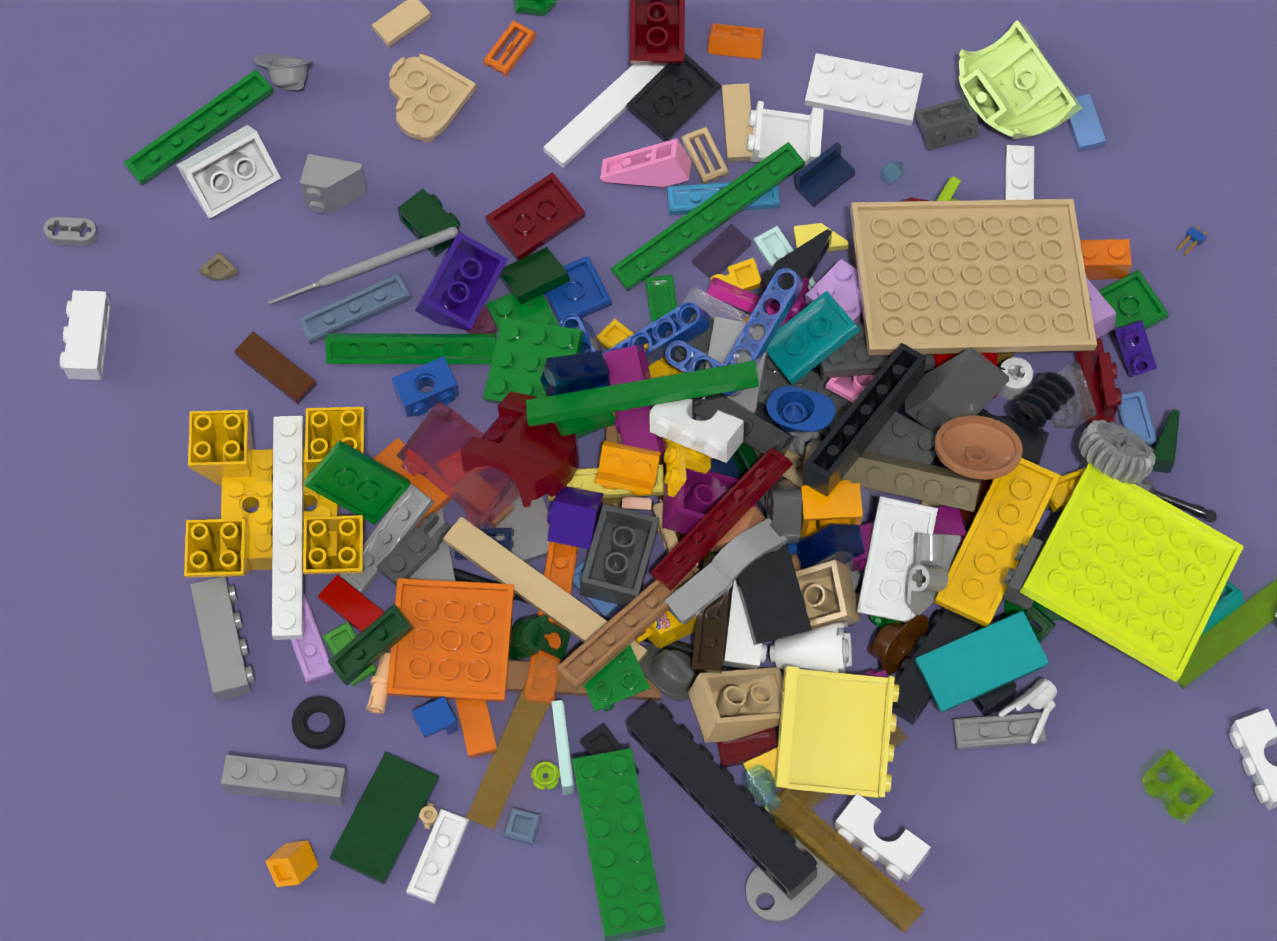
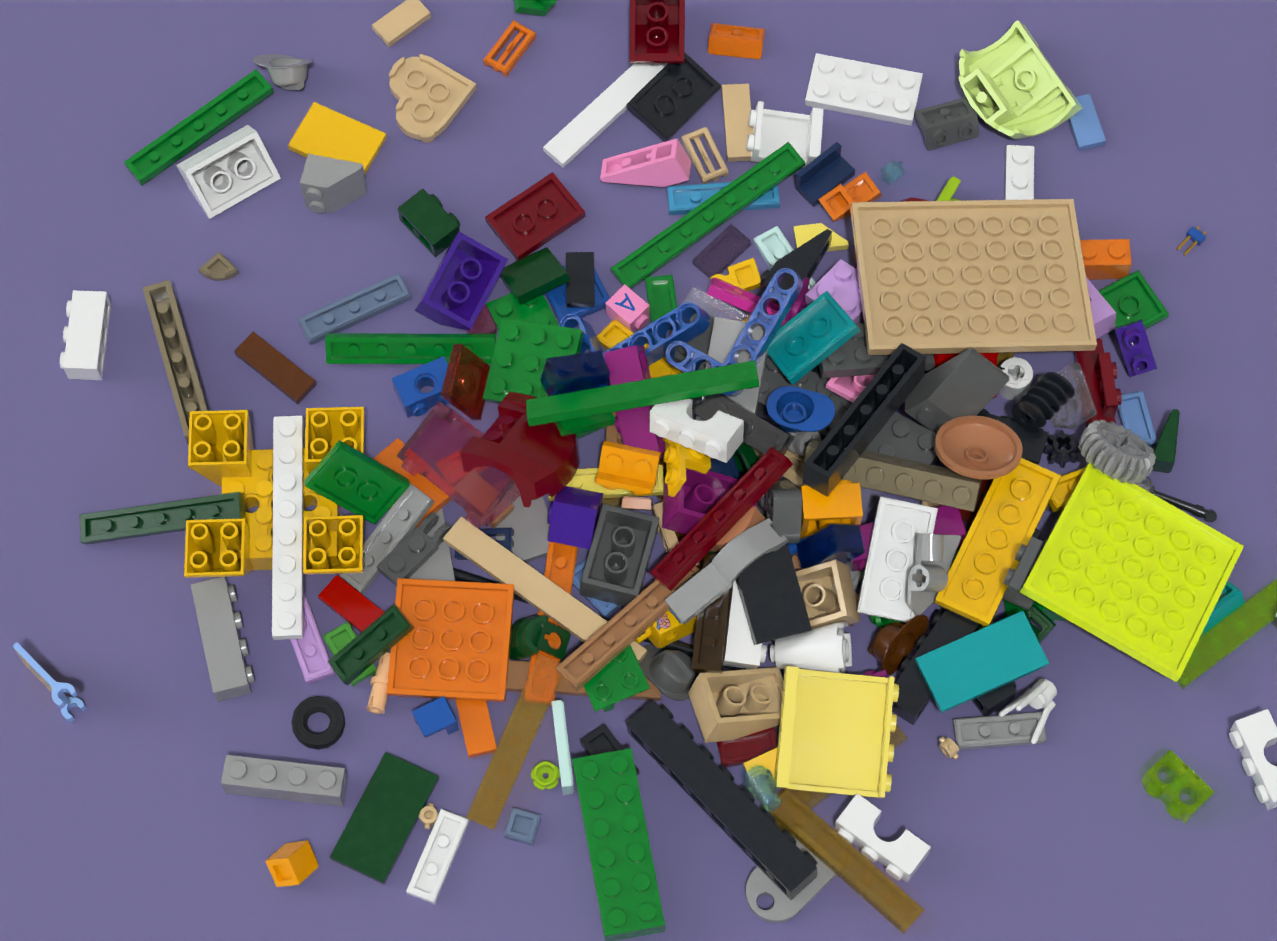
(56, 688): none -> light blue flag
(70, 231): light grey beam -> none
(158, 517): none -> dark green plate
(175, 351): none -> dark tan brick
(336, 137): none -> yellow tile
(375, 262): light grey piece -> none
(466, 382): none -> clear red tile
(581, 287): none -> black tile
(628, 309): none -> bright pink brick
(839, 200): none -> orange slope
(948, 747): none -> tan piece
(1064, 455): none -> black gear

